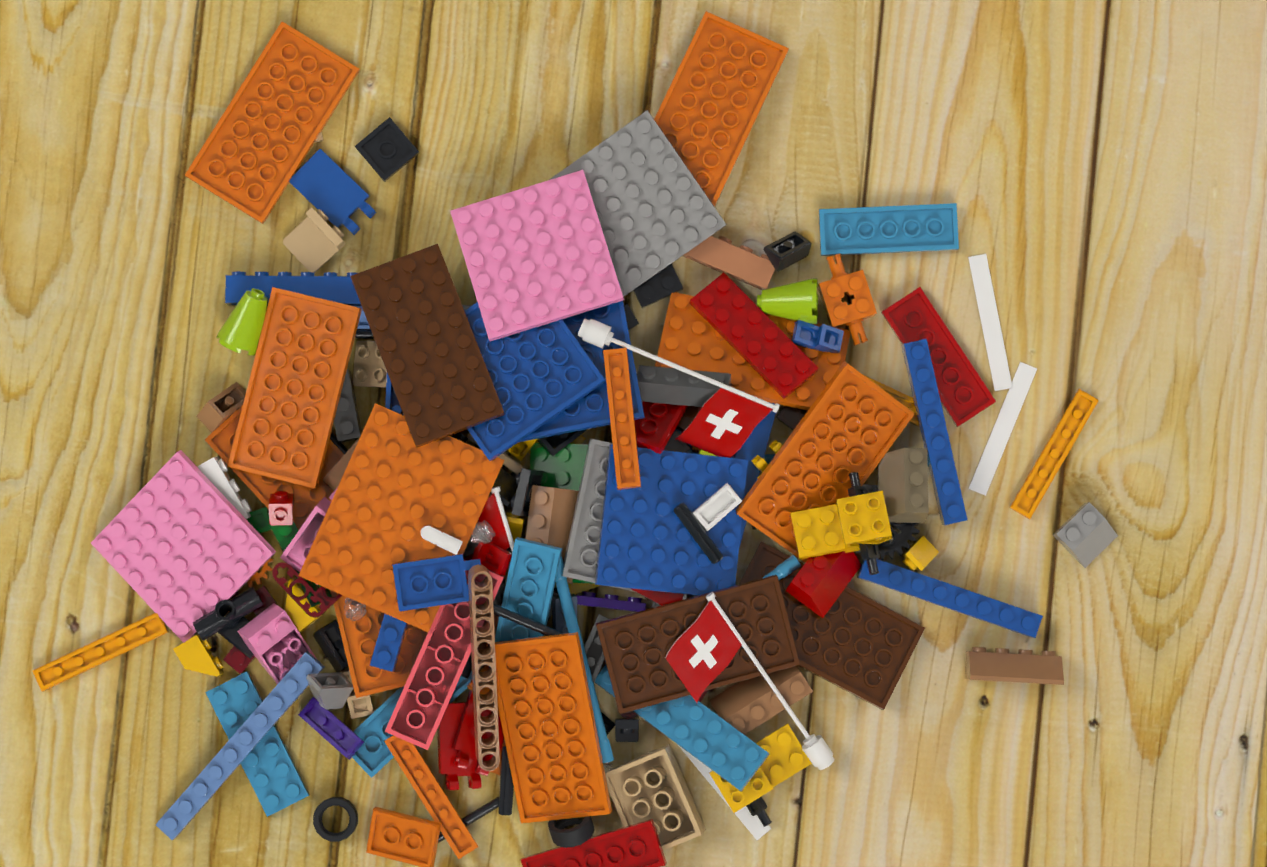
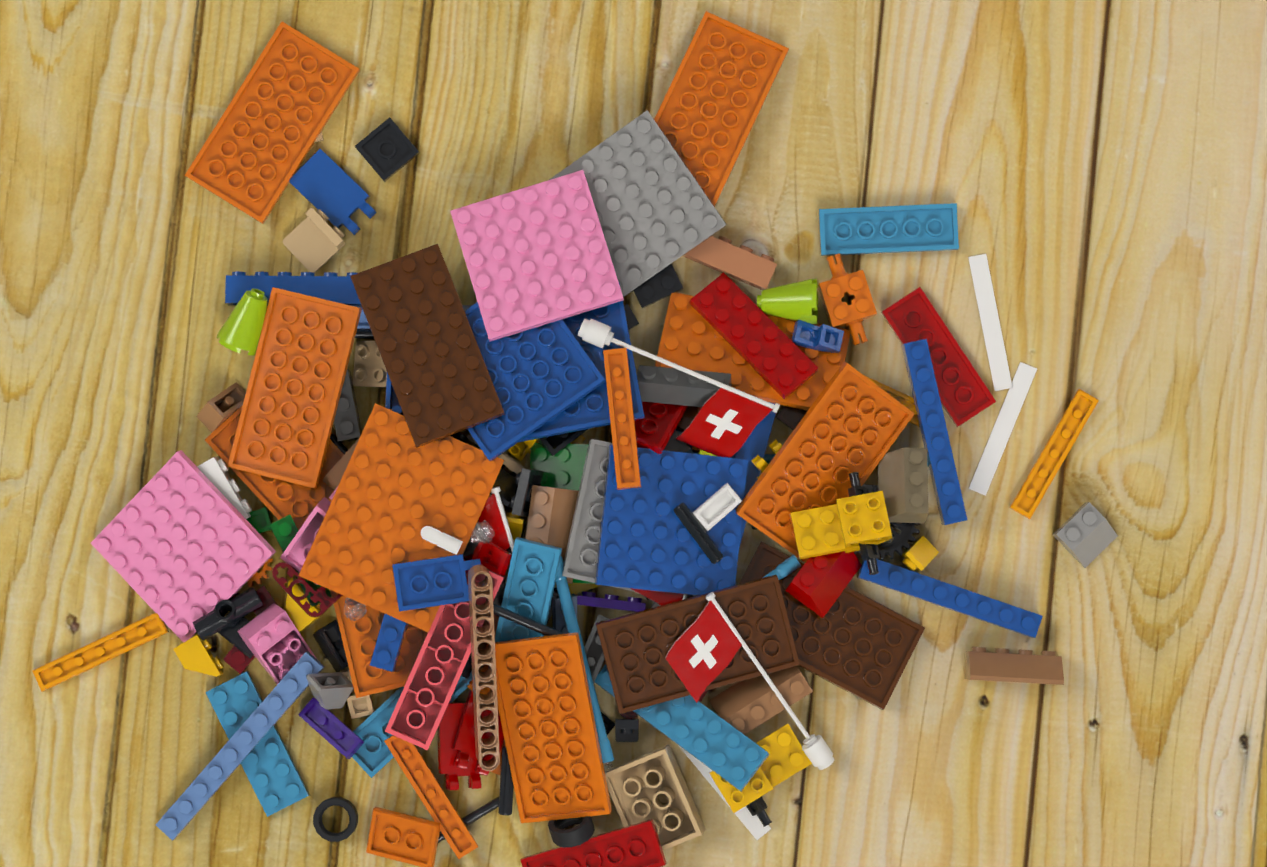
(281, 508): bracket -> none
(787, 250): black slope -> none

